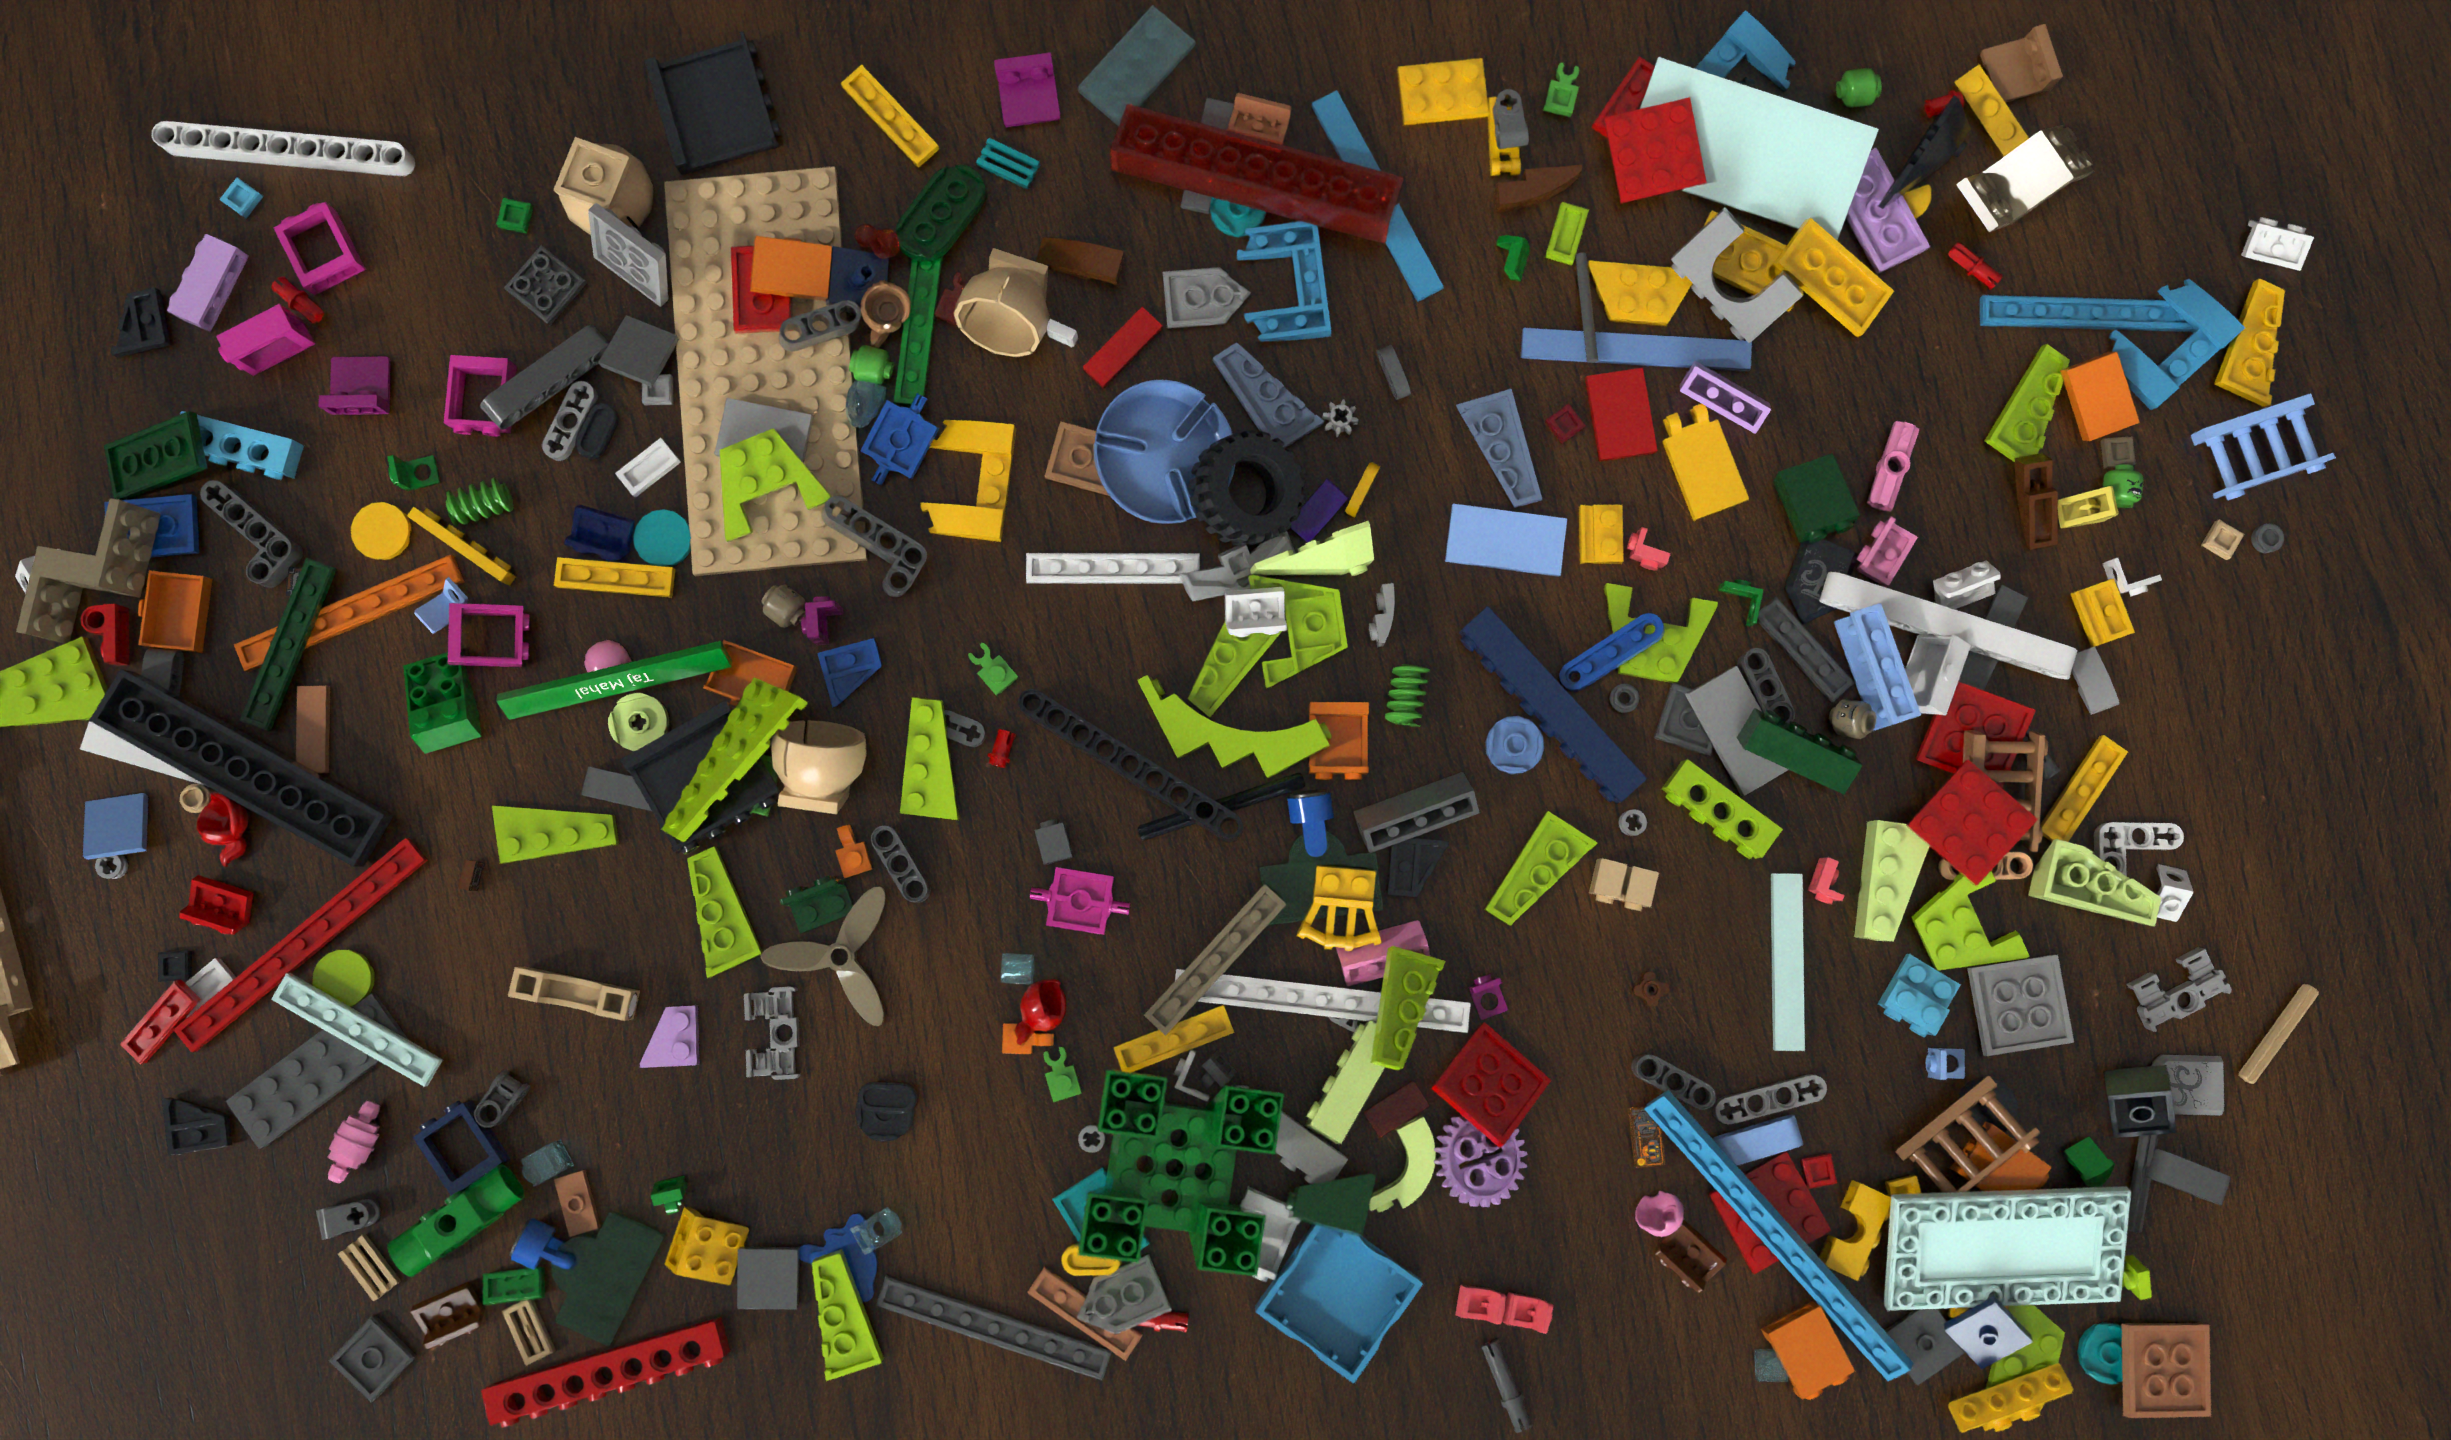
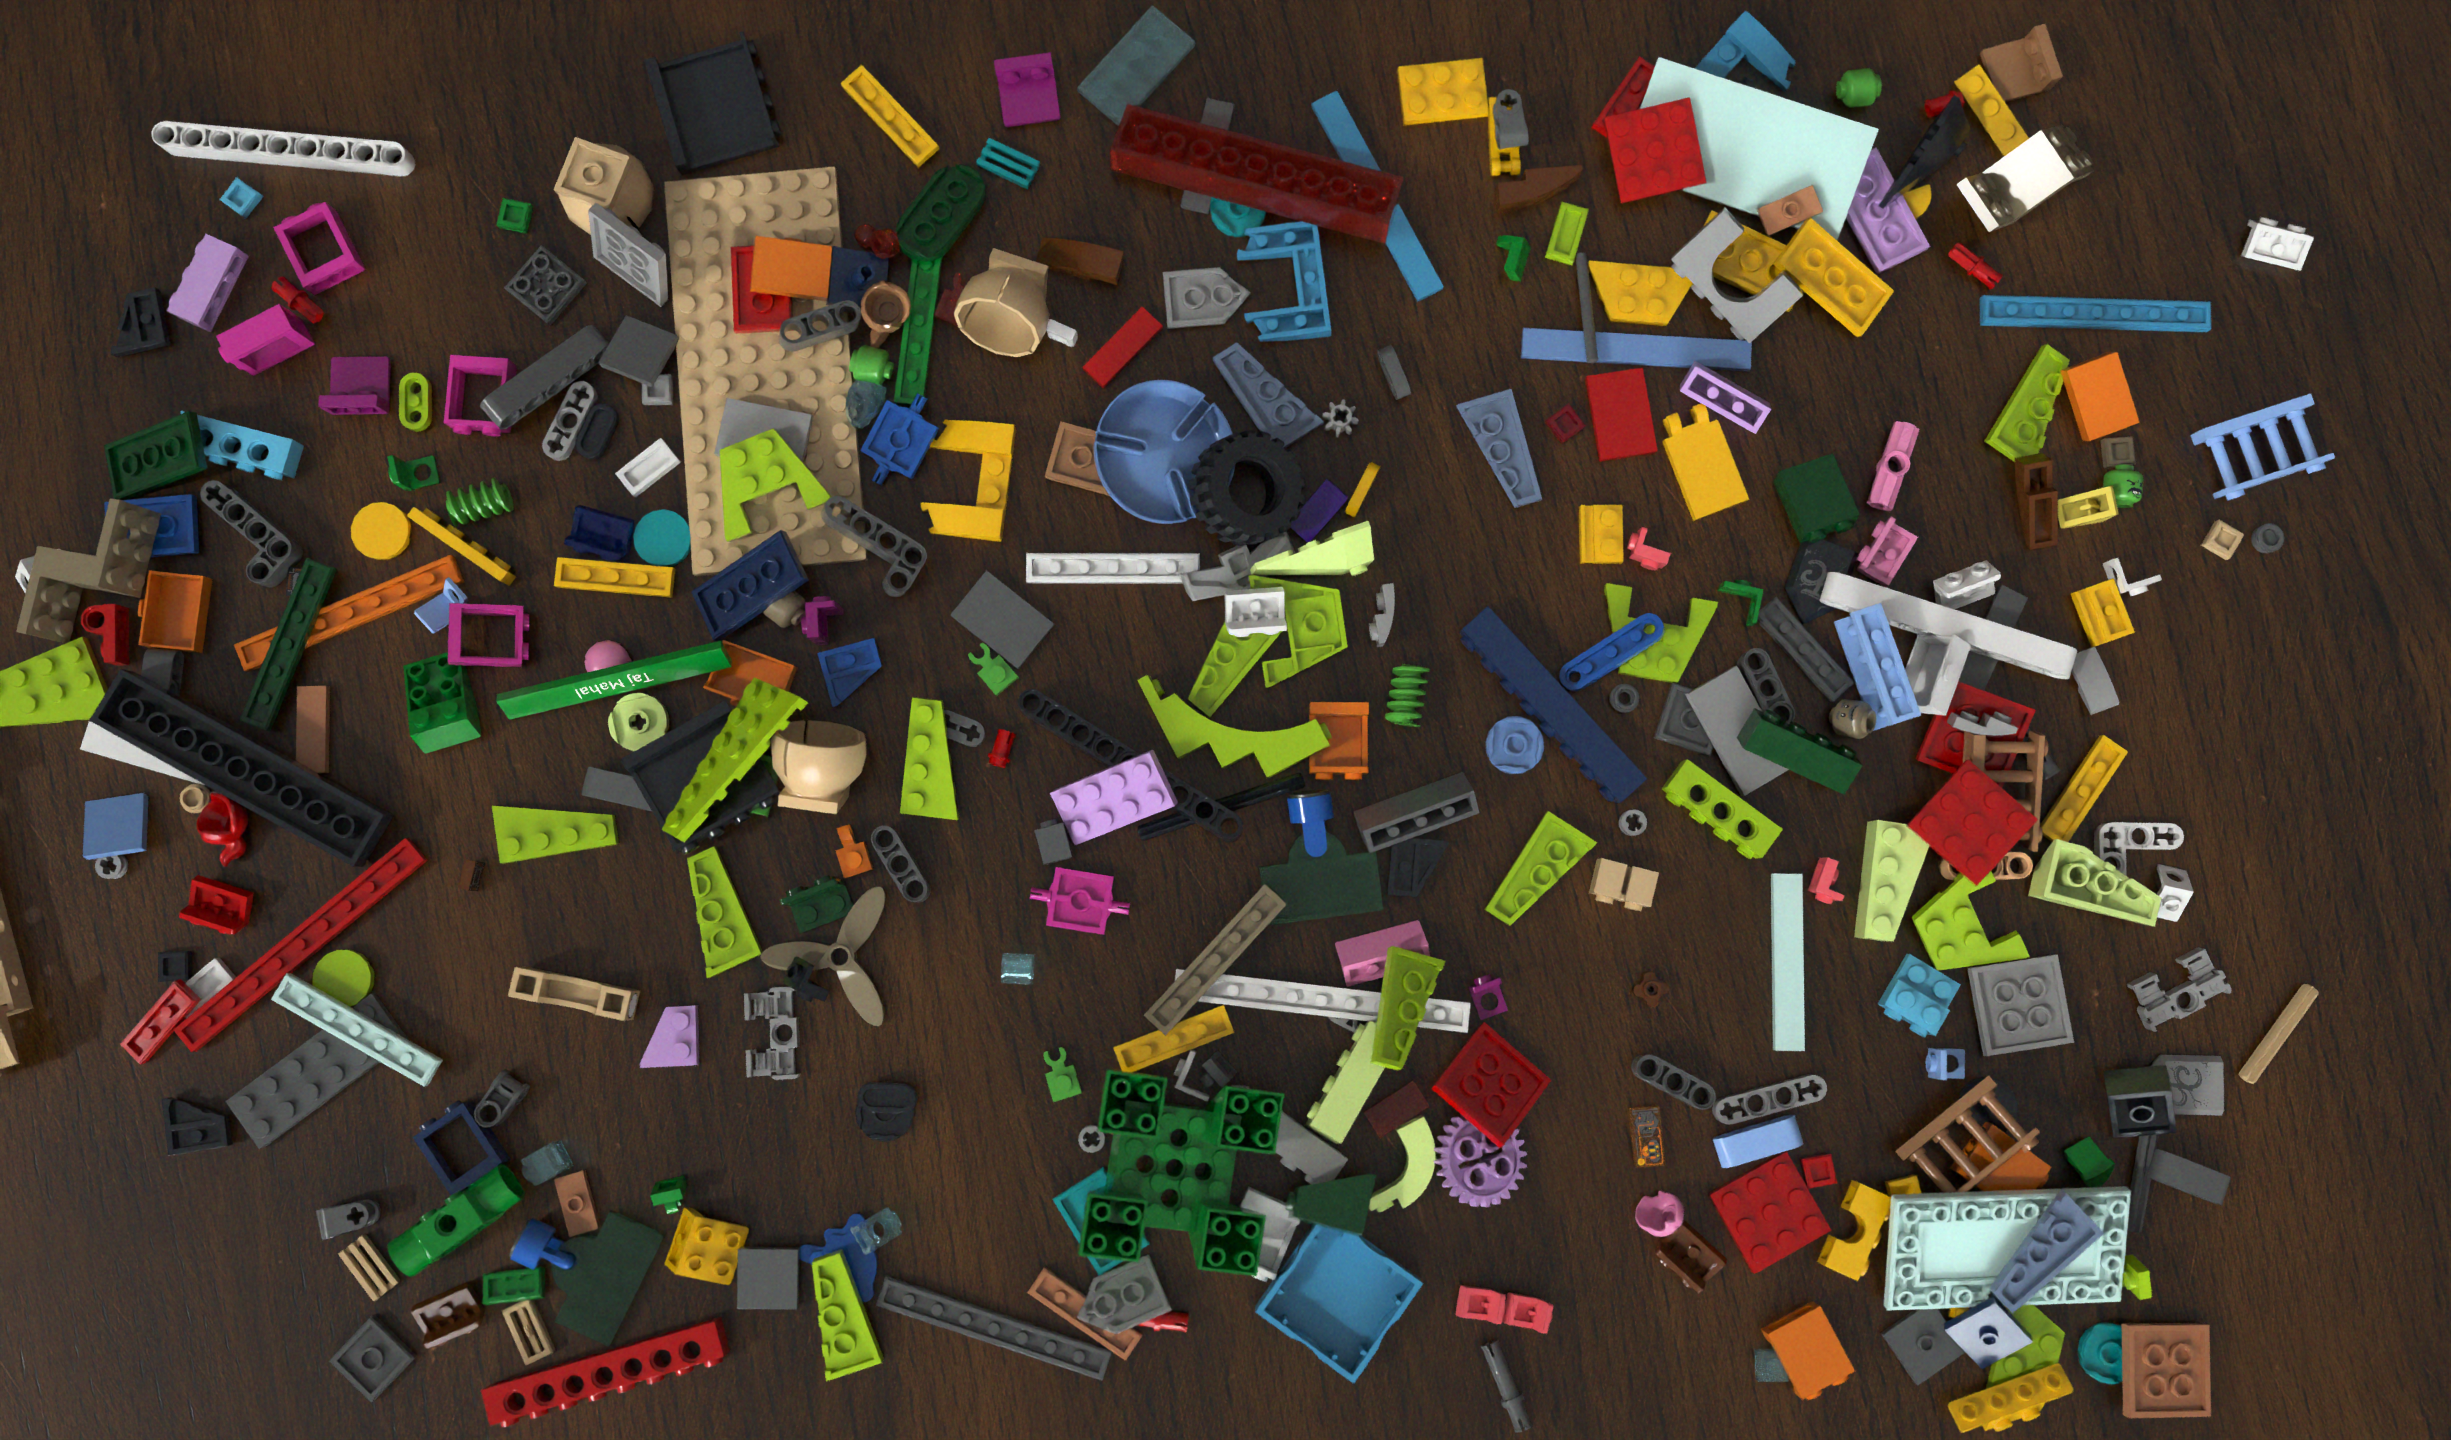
(353, 1141): bright pink piece -> none
(412, 404): none -> lime plate
(749, 585): none -> dark blue tile
(797, 978): none -> black bracket
(1002, 620): none -> dark grey tile
(1010, 1045): orange plate -> none
(1041, 1009): red hair -> none
(1085, 1265): yellow tile -> none
(1114, 797): none -> lavender plate
(1260, 118): nougat bracket -> none
(1342, 888): yellow plate -> none
(1506, 540): light blue tile -> none
(1562, 94): bright green plate -> none
(1778, 1236): dark azure plate -> none
(1790, 210): none -> nougat plate
(1989, 725): none -> light grey slope
(2049, 1247): none -> sand blue wing
(2213, 331): dark azure wedge -> none
(2251, 353): yellow wing -> none

